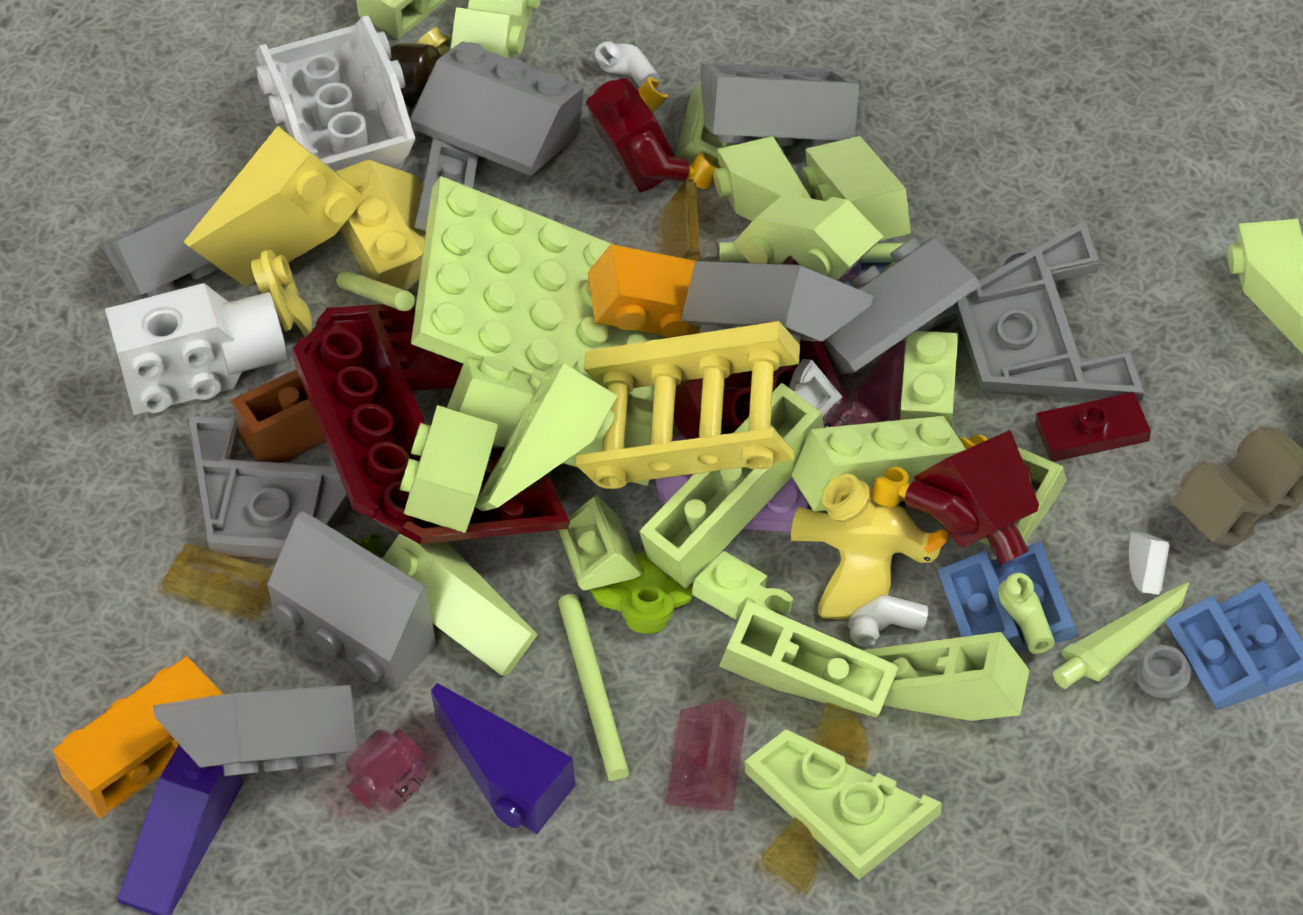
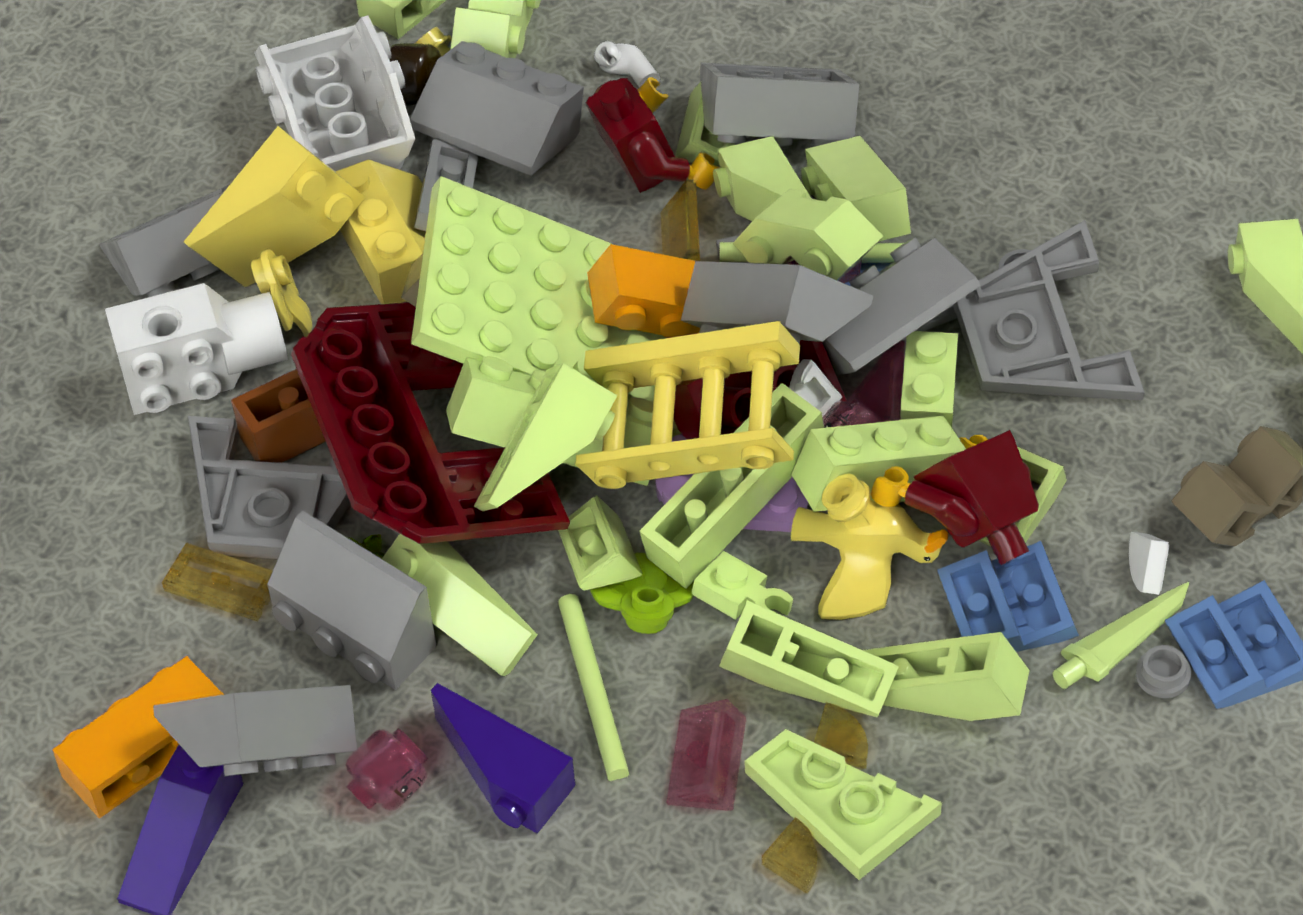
(375, 290): yellowish green bar -> none
(450, 468): yellowish green brick -> none
(880, 613): white arm -> none
(1024, 606): yellowish green arm -> none
(1092, 427): dark red plate -> none

